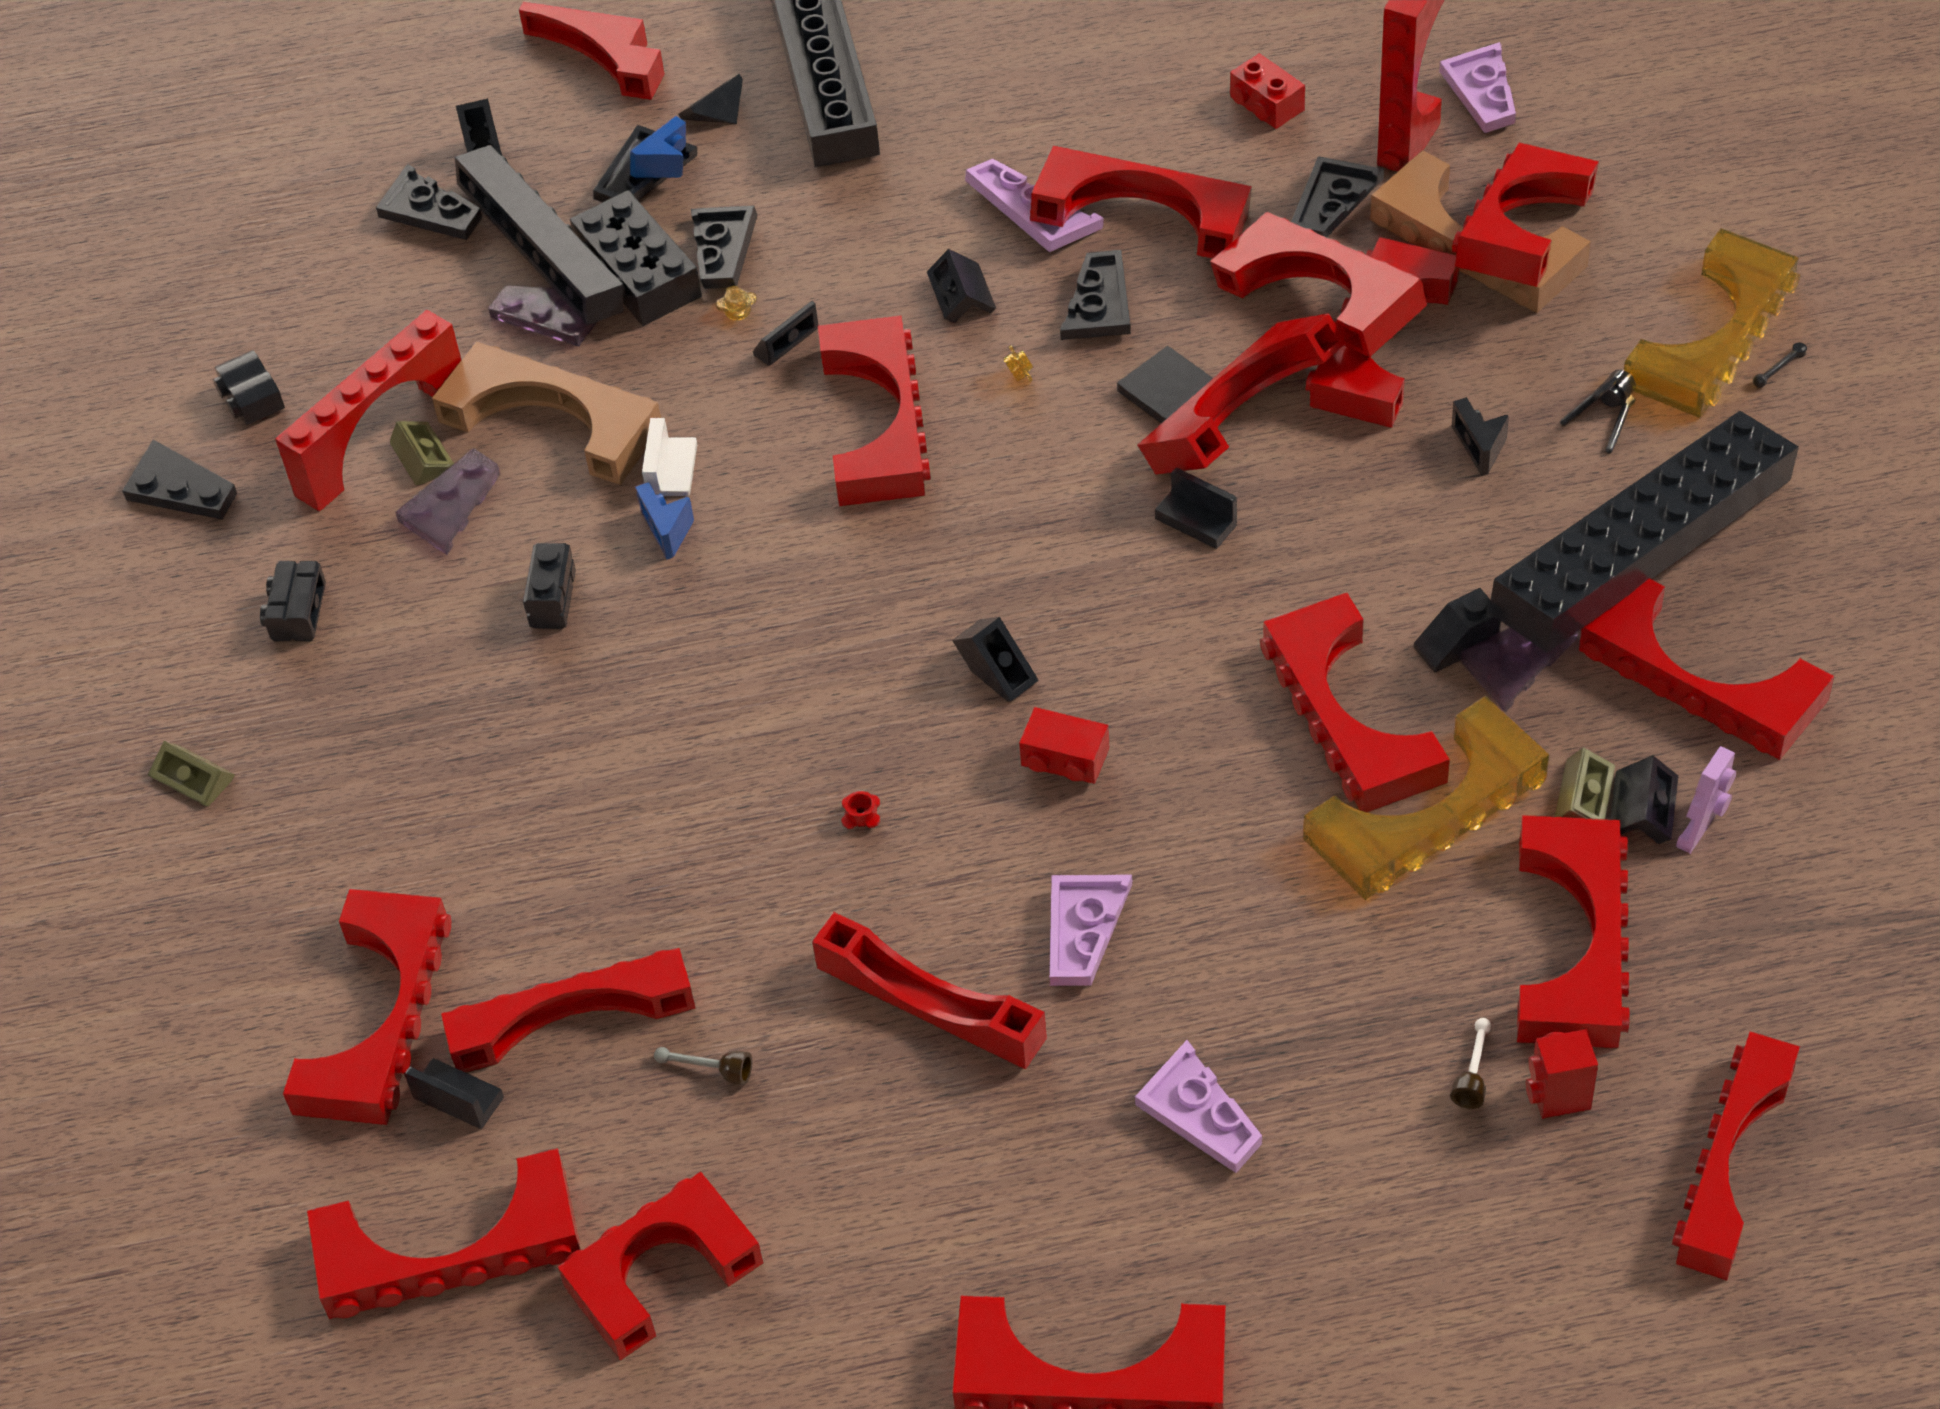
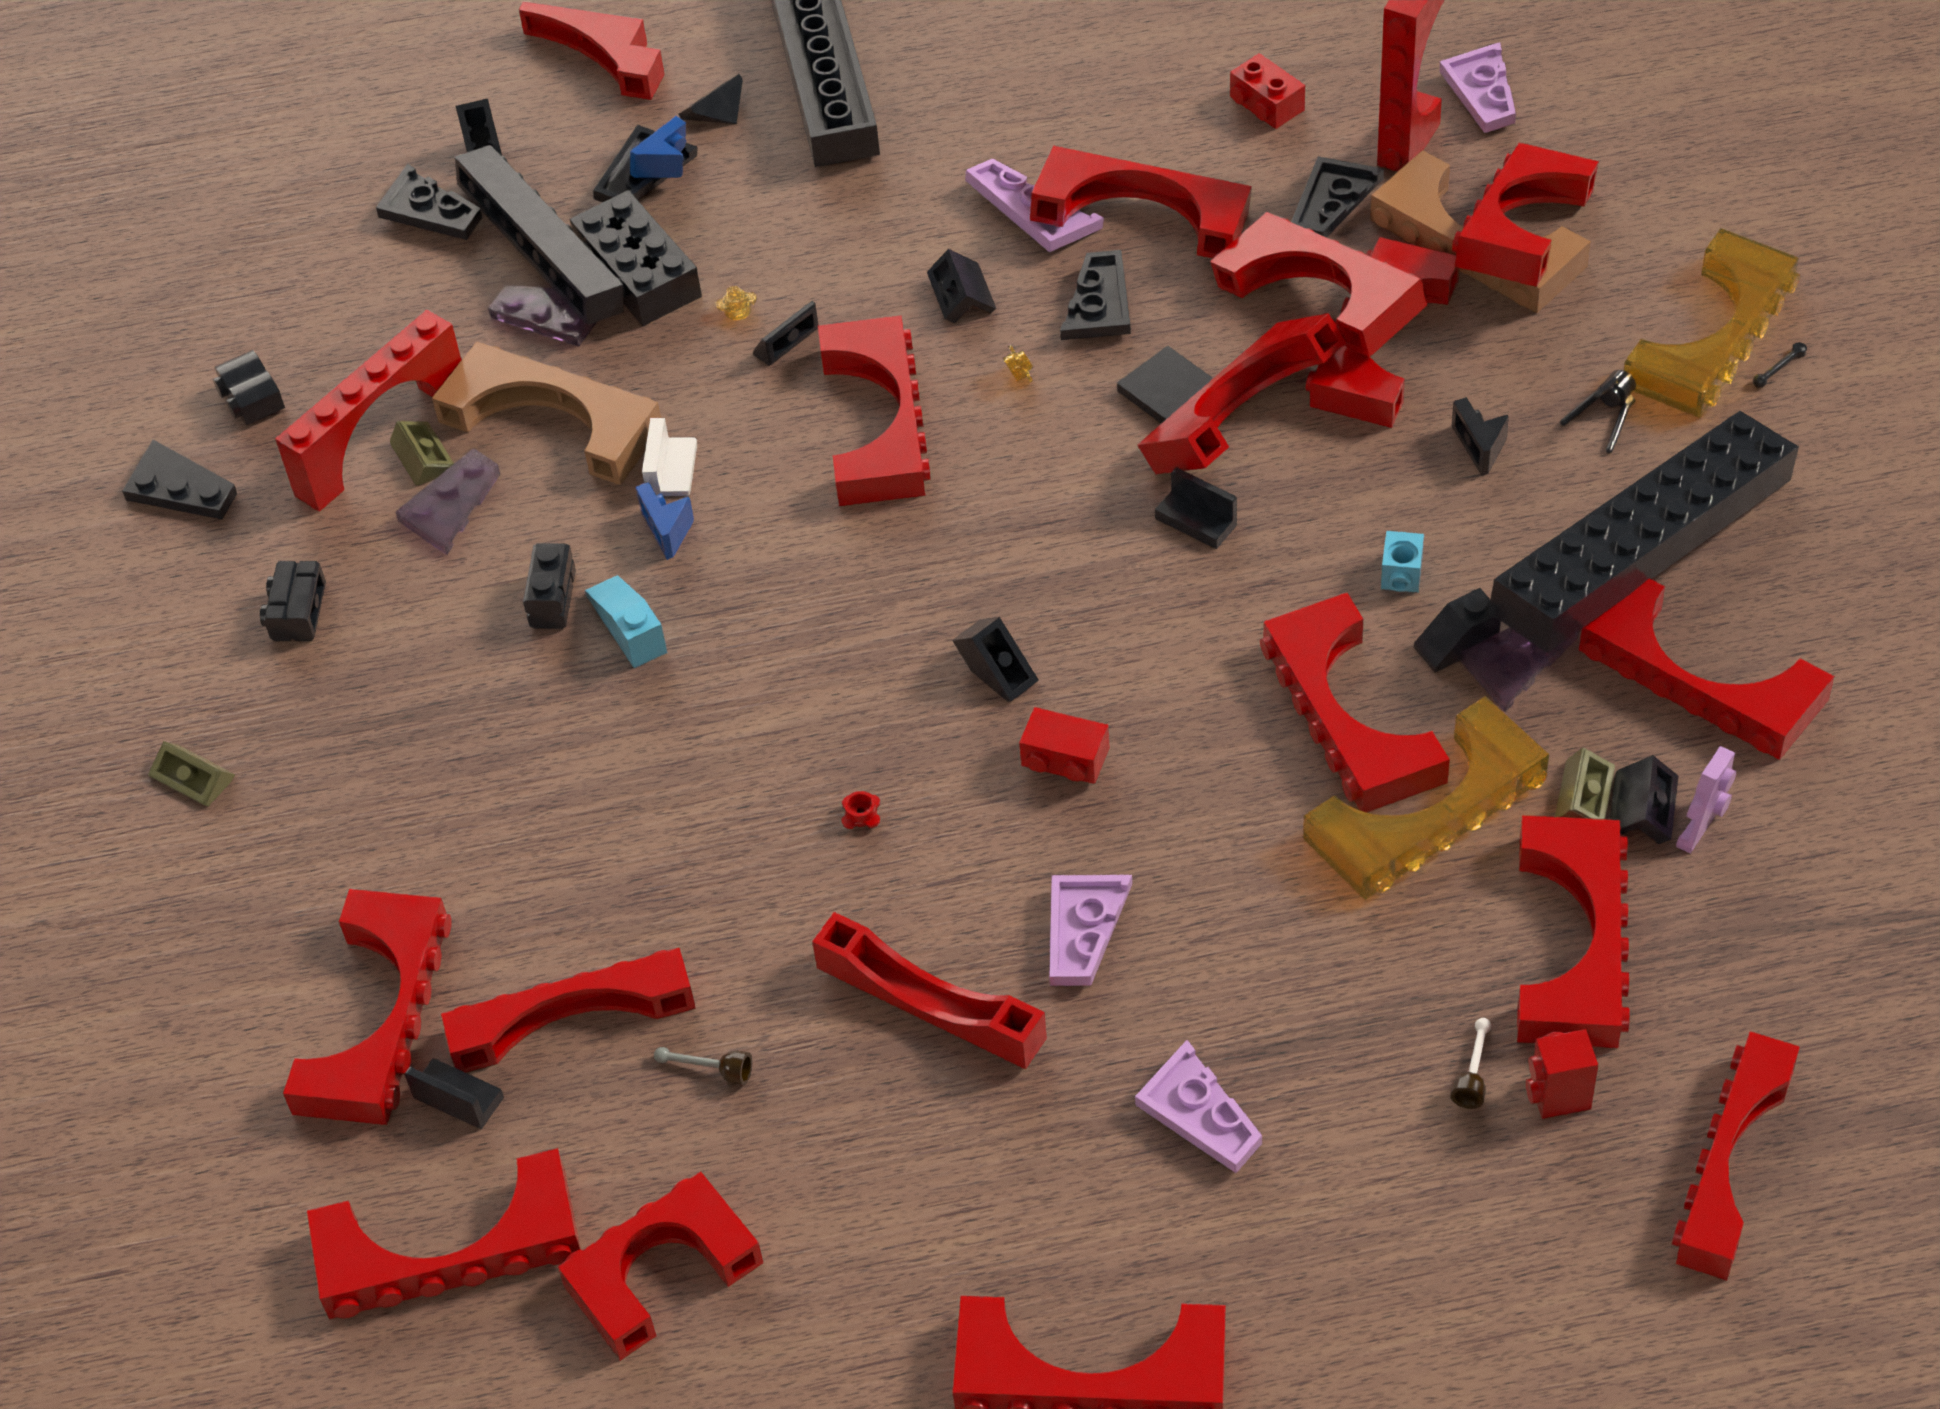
(628, 620): none -> medium azure slope
(722, 243): black wing -> none
(1402, 561): none -> medium azure brick

